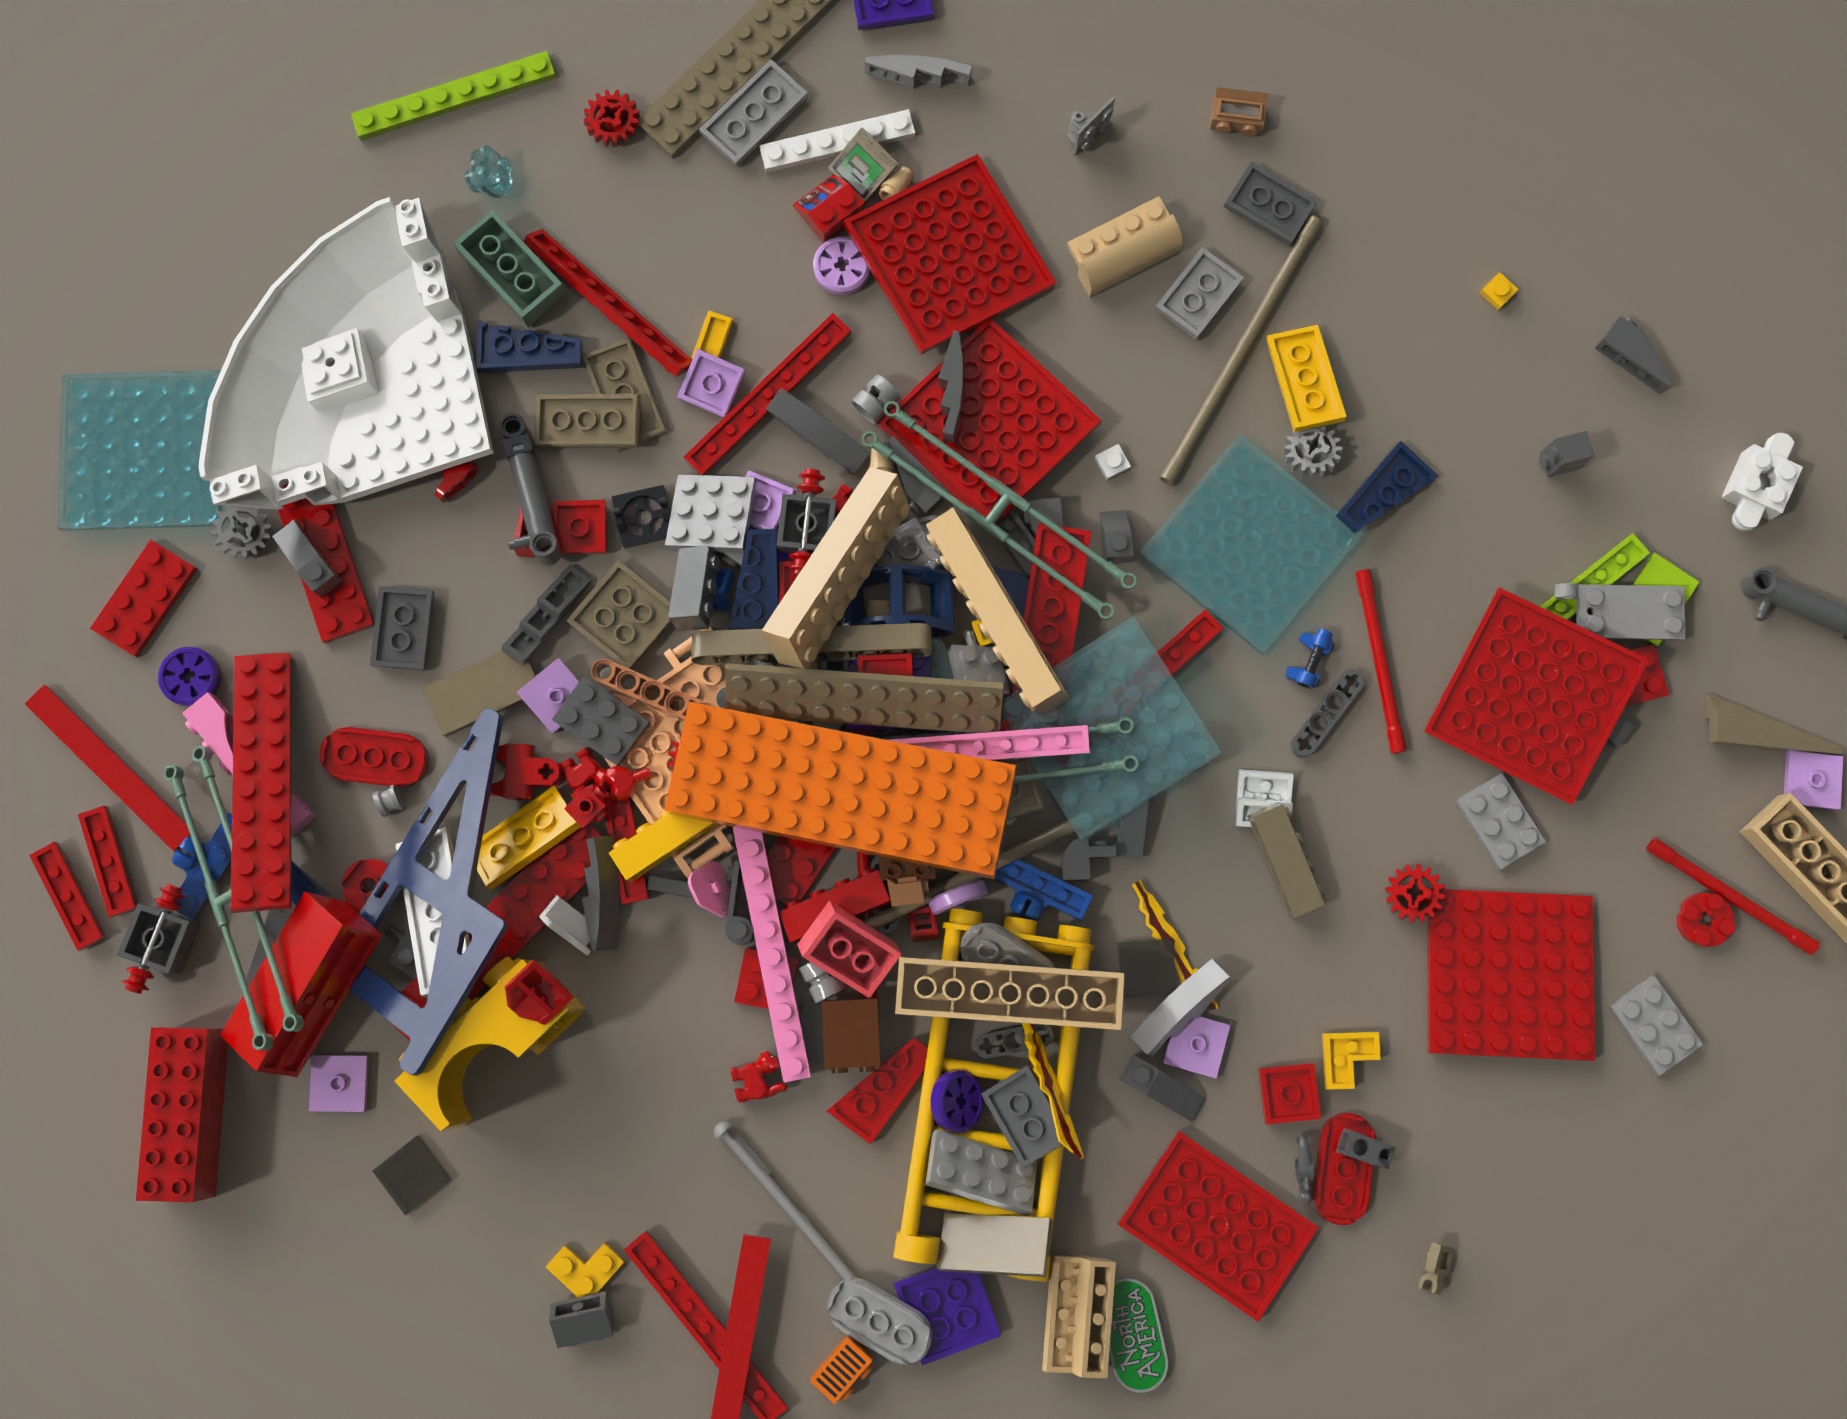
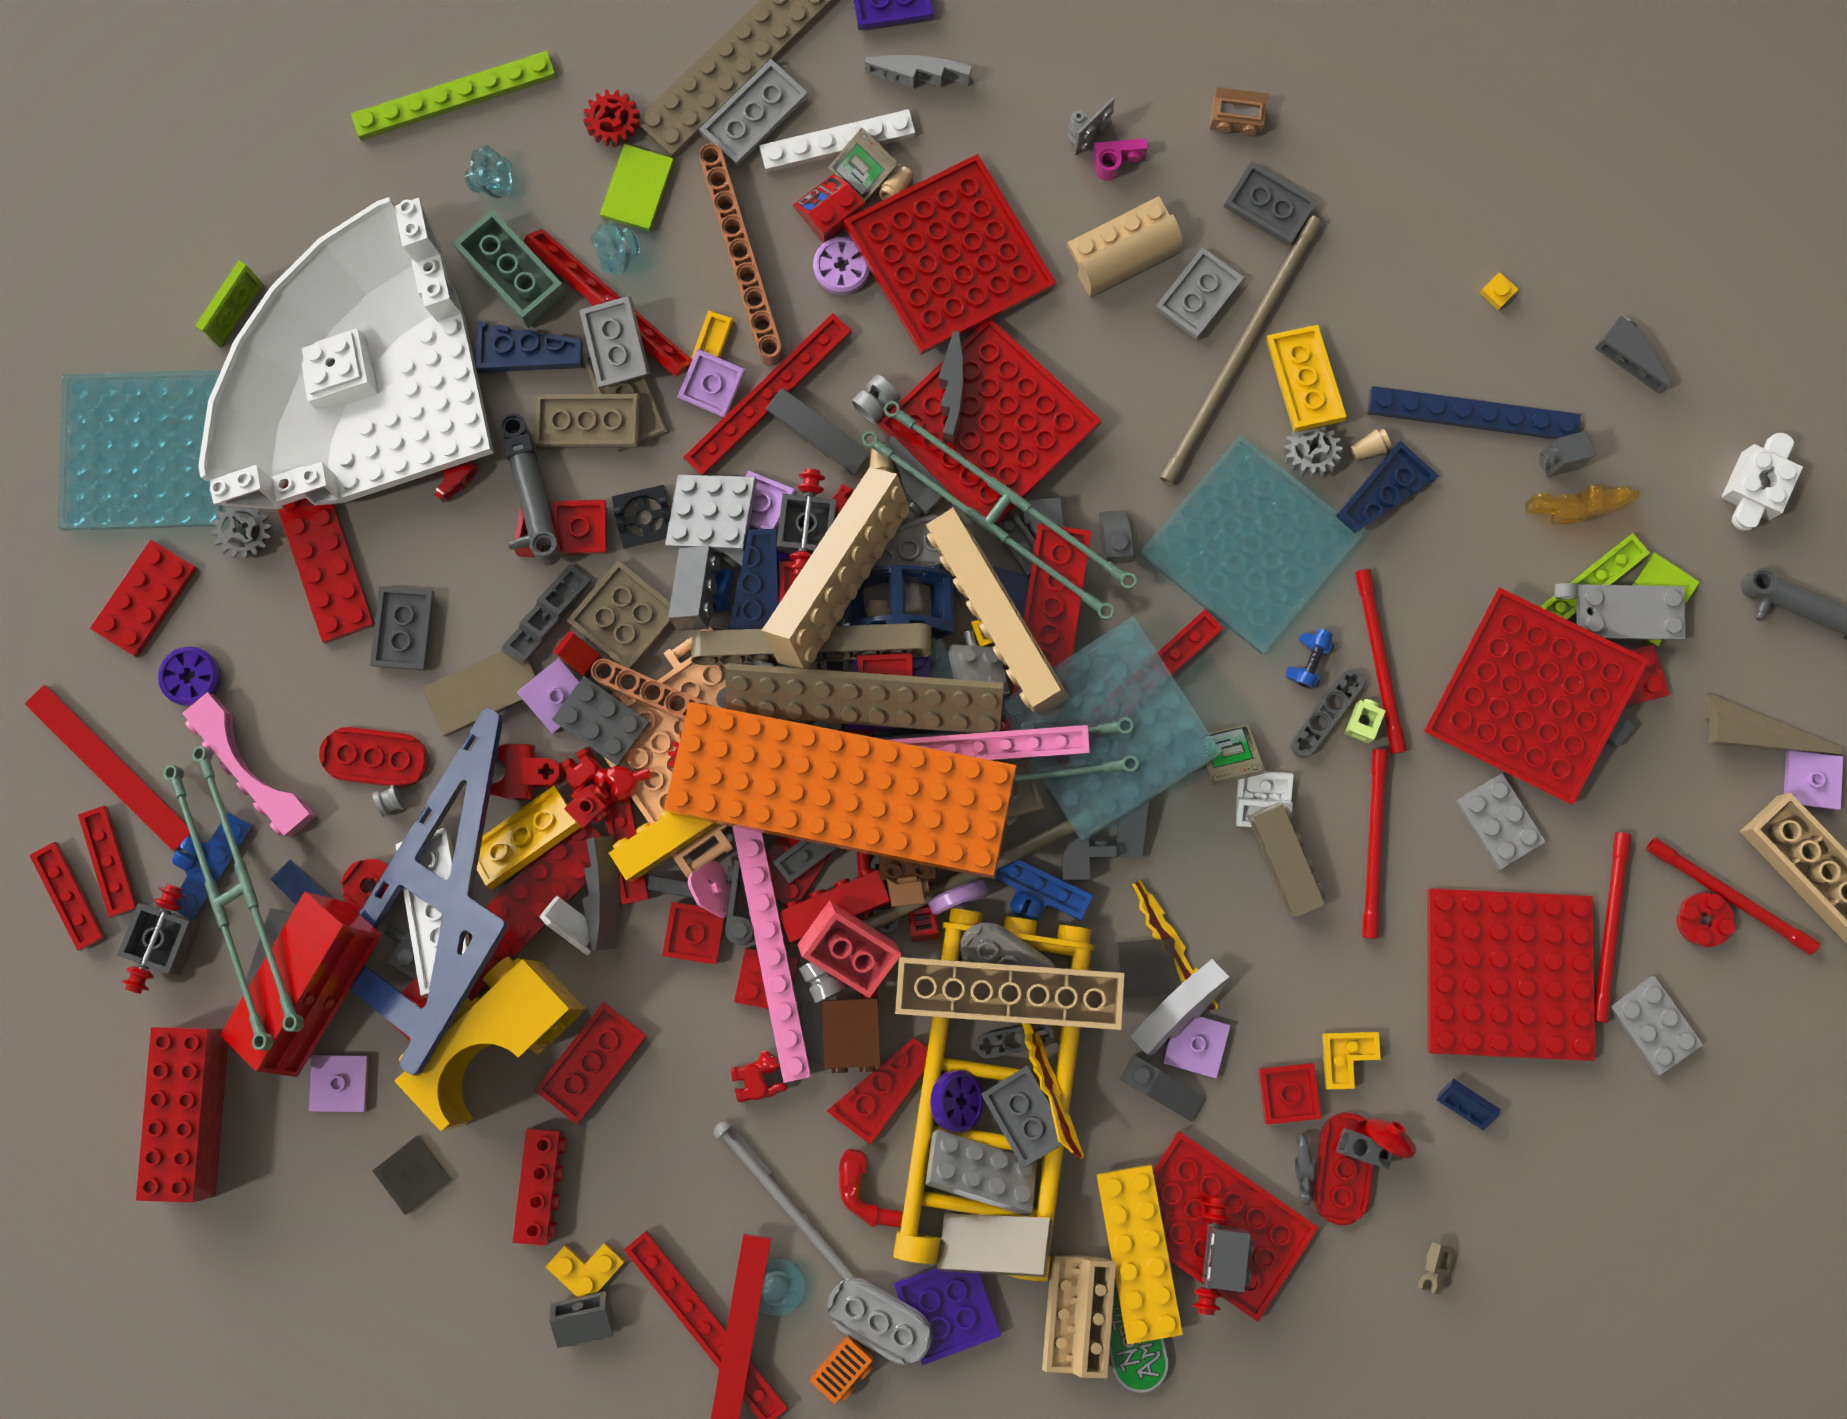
(229, 304): none -> lime tile
(261, 783): red plate -> none
(307, 559): dark grey slope -> none
(536, 993): red slope -> none
(538, 1186): none -> red brick
(577, 654): none -> red slope
(590, 1063): none -> red plate
(614, 342): none -> light grey plate
(615, 247): none -> clear light blue plate
(637, 188): none -> lime tile
(693, 934): none -> red plate
(740, 242): none -> nougat beam
(782, 1287): none -> clear light blue plate
(801, 859): none -> dark grey plate
(851, 1168): none -> red piece
(913, 531): clear piece -> none
(1112, 462): white plate -> none
(1115, 152): none -> dark pink plate
(1140, 1254): none -> yellow plate
(1224, 1257): none -> dark grey brick
(1238, 756): none -> tile
(1371, 916): none -> red piece
(1372, 445): none -> tan cone
(1374, 716): none -> yellowish green brick
(1391, 1137): none -> red dish
(1402, 892): red gear -> none
(1468, 1104): none -> dark blue plate
(1472, 413): none -> dark blue plate
(1586, 506): none -> clear yellow slope
(1620, 855): none -> red piece

